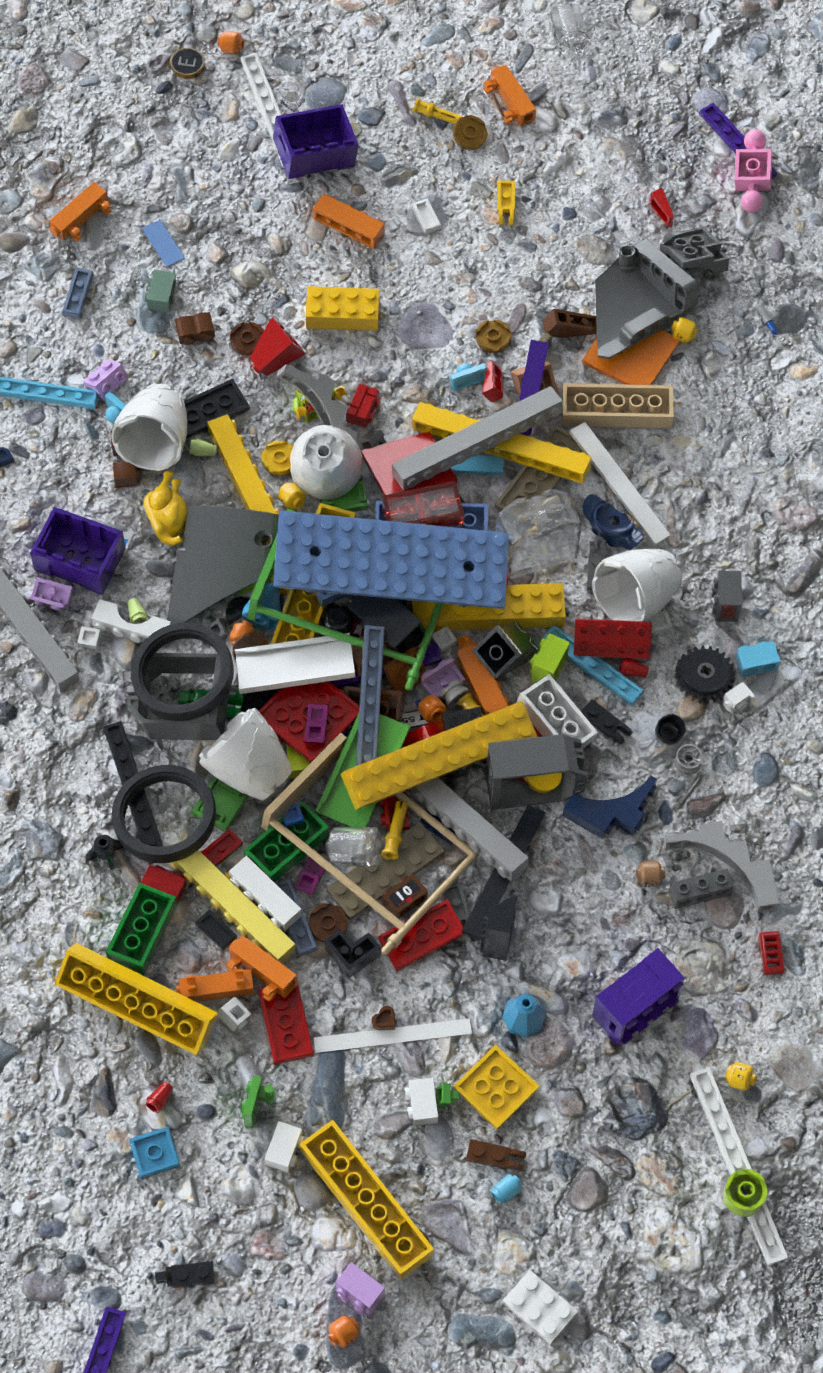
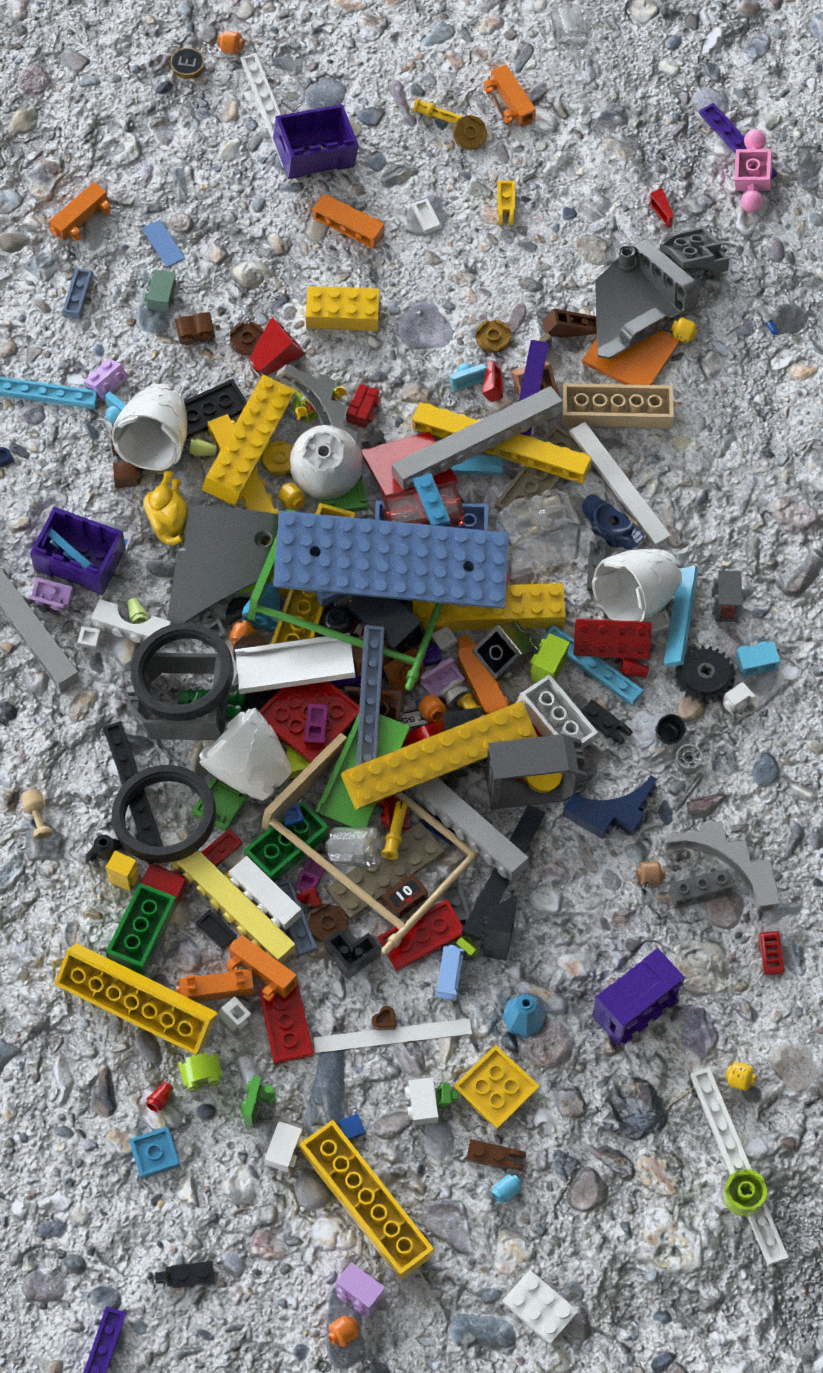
(34, 803): none -> tan piece
(70, 552): none -> dark azure plate
(123, 871): none -> yellow brick
(200, 1071): none -> lime brick
(248, 440): none -> yellow brick
(310, 897): none -> red tile
(352, 1127): none -> blue tile
(431, 500): none -> dark azure plate
(450, 973): none -> light blue window
(468, 946): none -> lime tile
(681, 618): none -> medium azure tile

